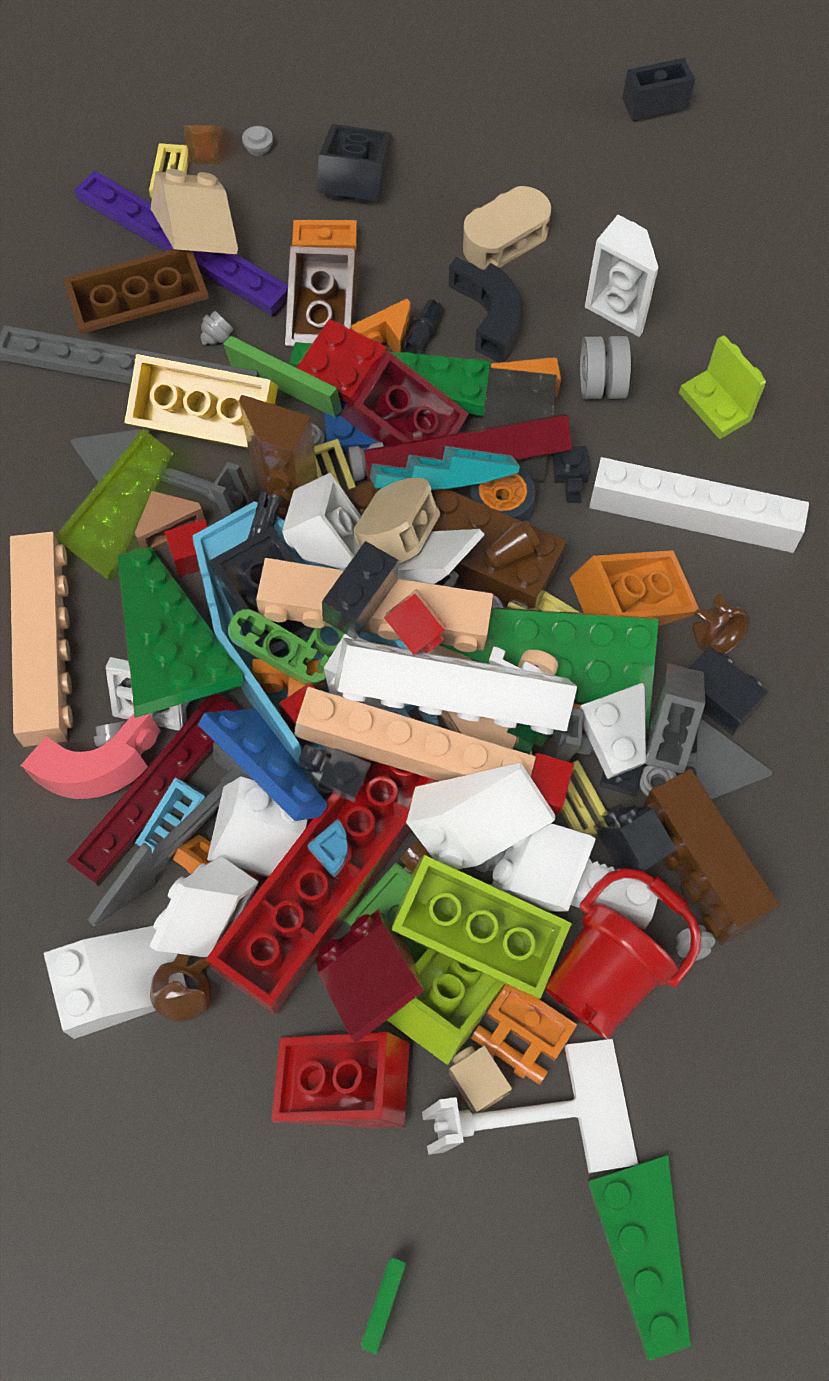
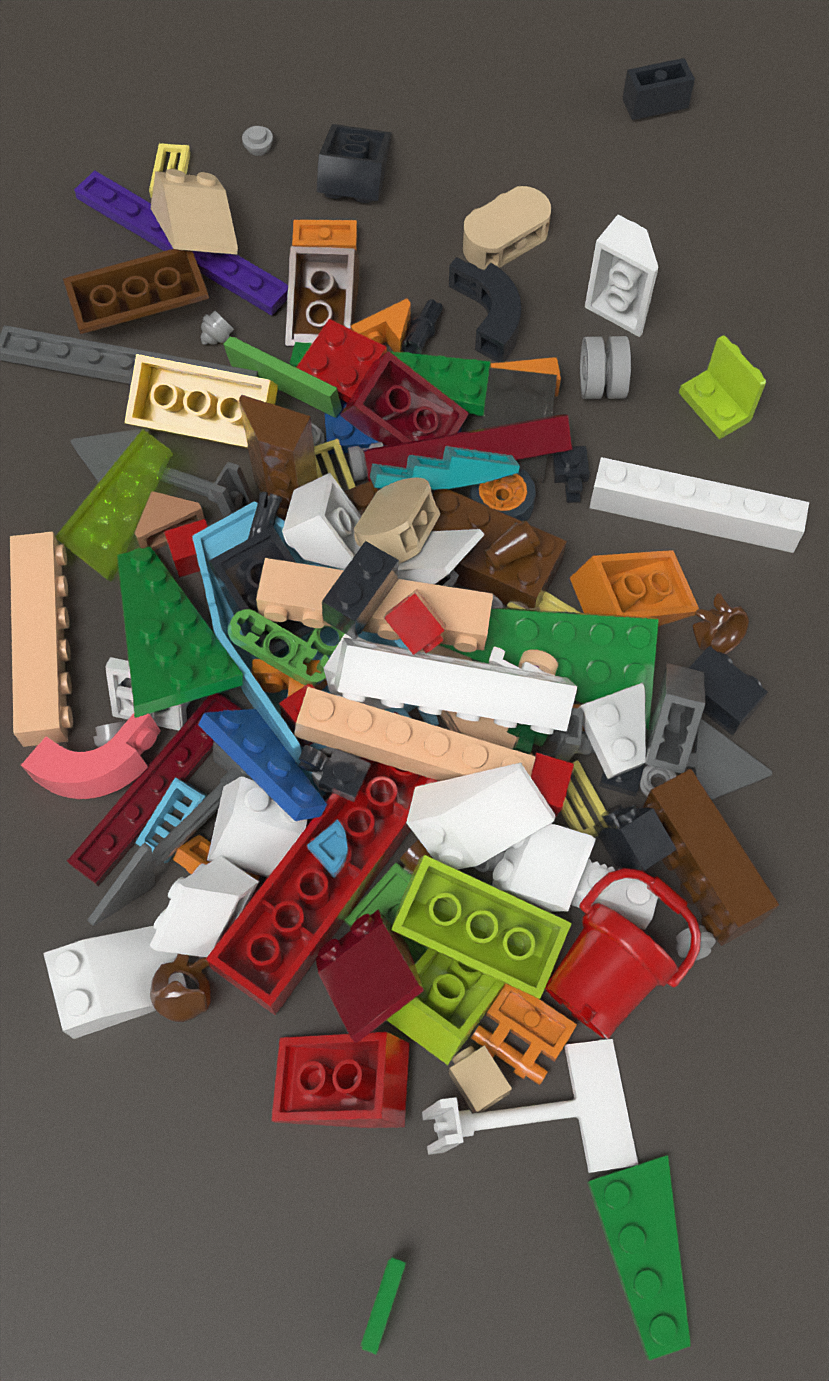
(204, 144): clear orange slope -> none

